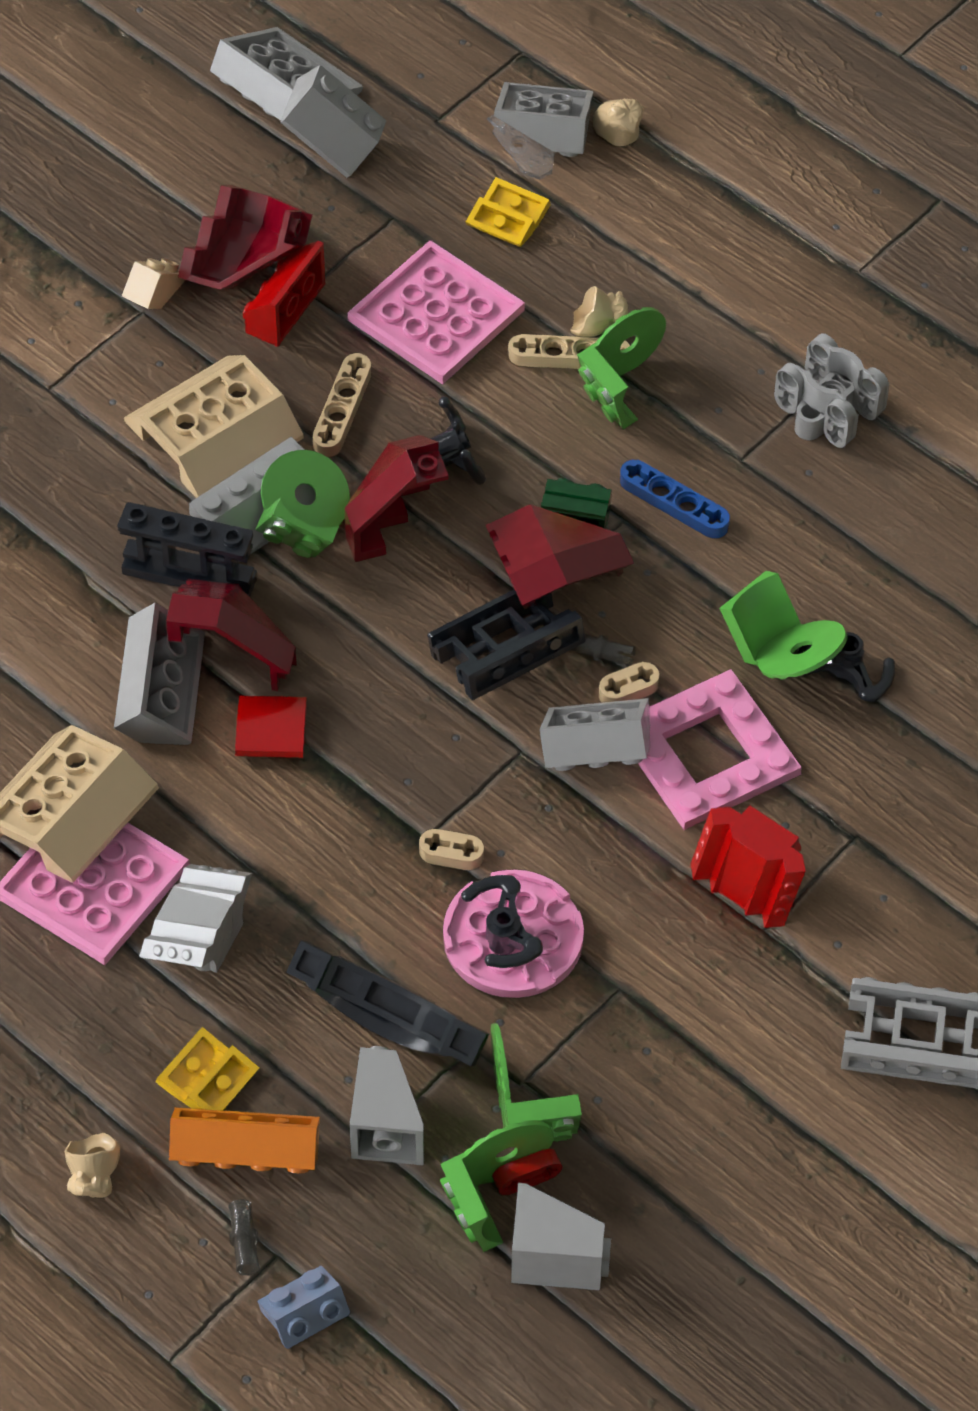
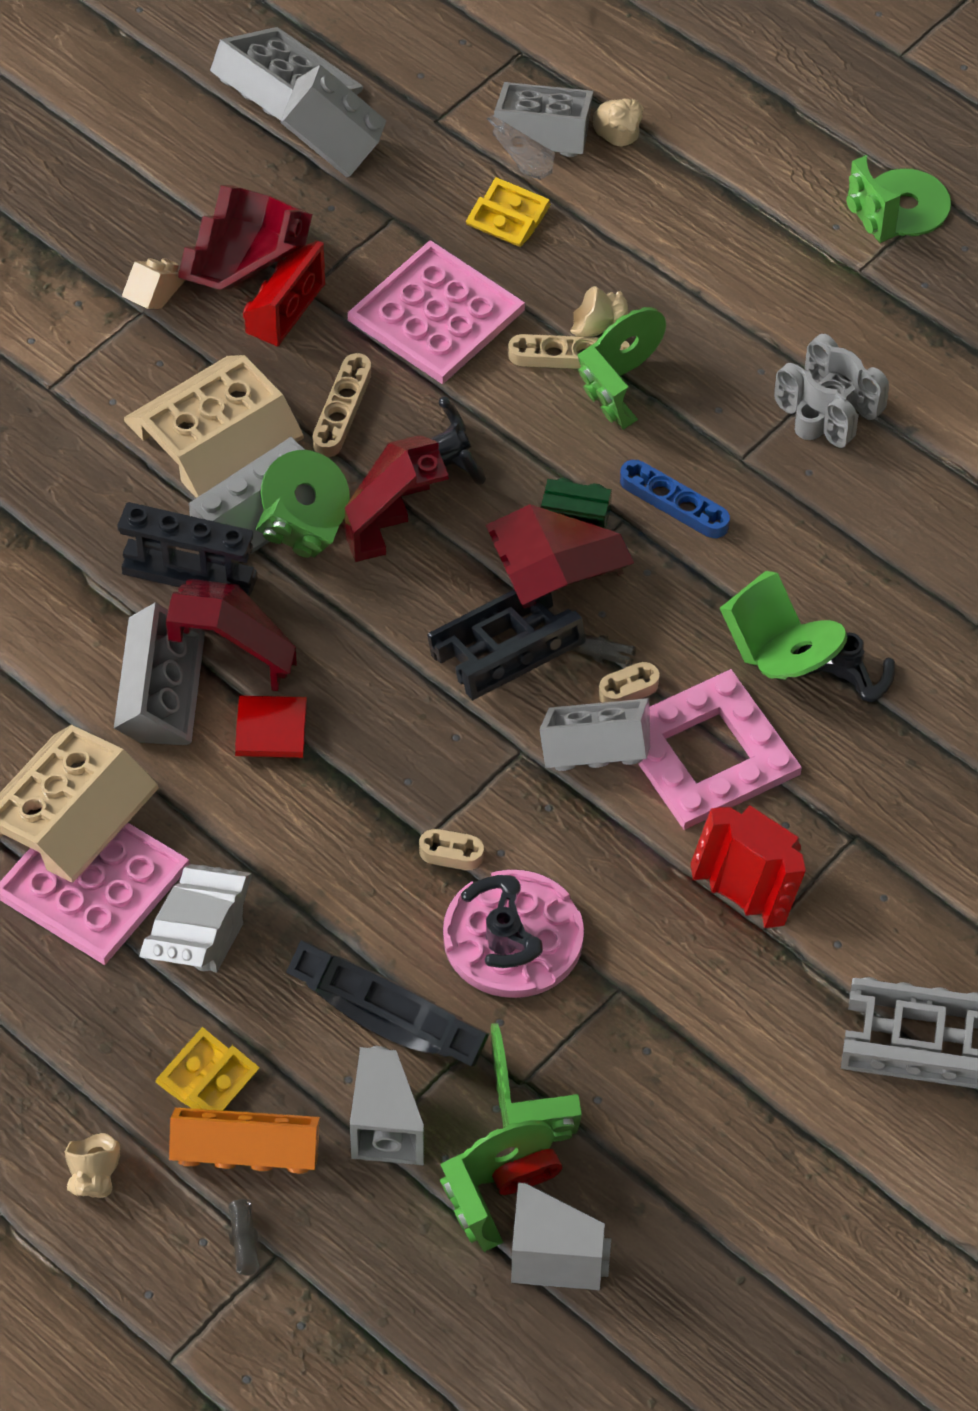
(305, 1306): sand blue bracket -> none
(879, 206): none -> bright green piece

